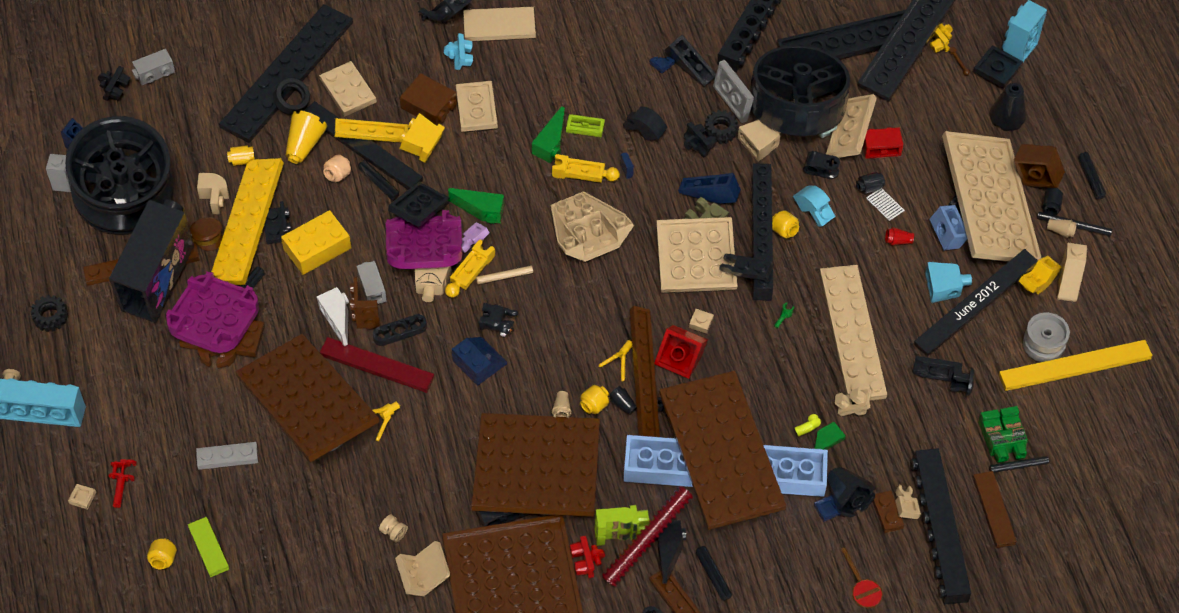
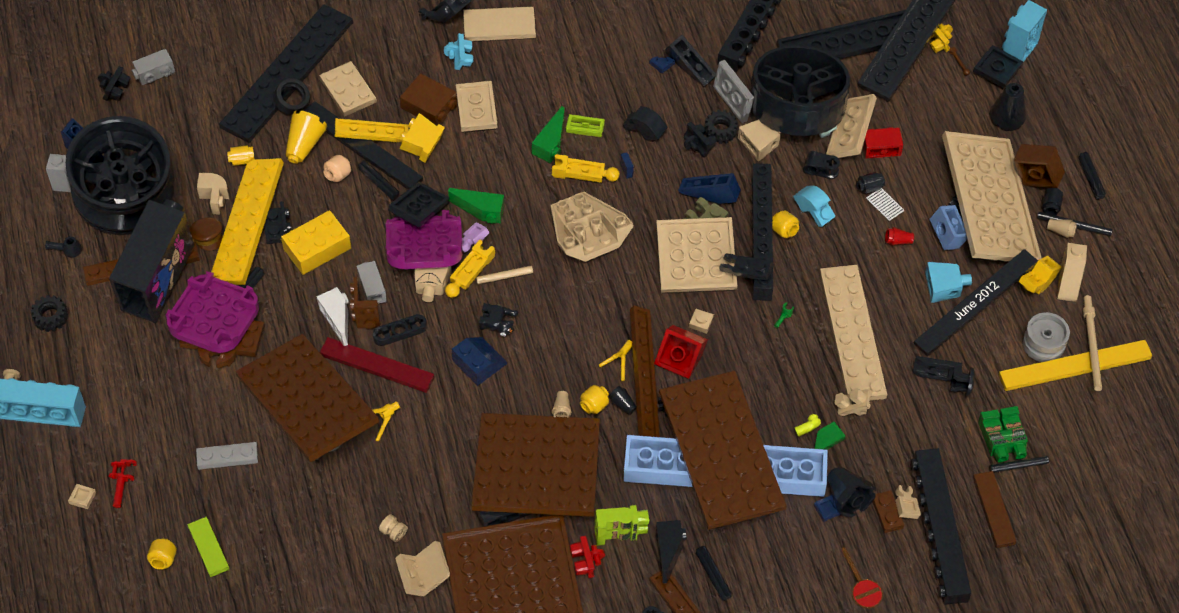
(69, 250): none -> black bar
(647, 535): dark red piece -> none
(1089, 314): none -> tan bar

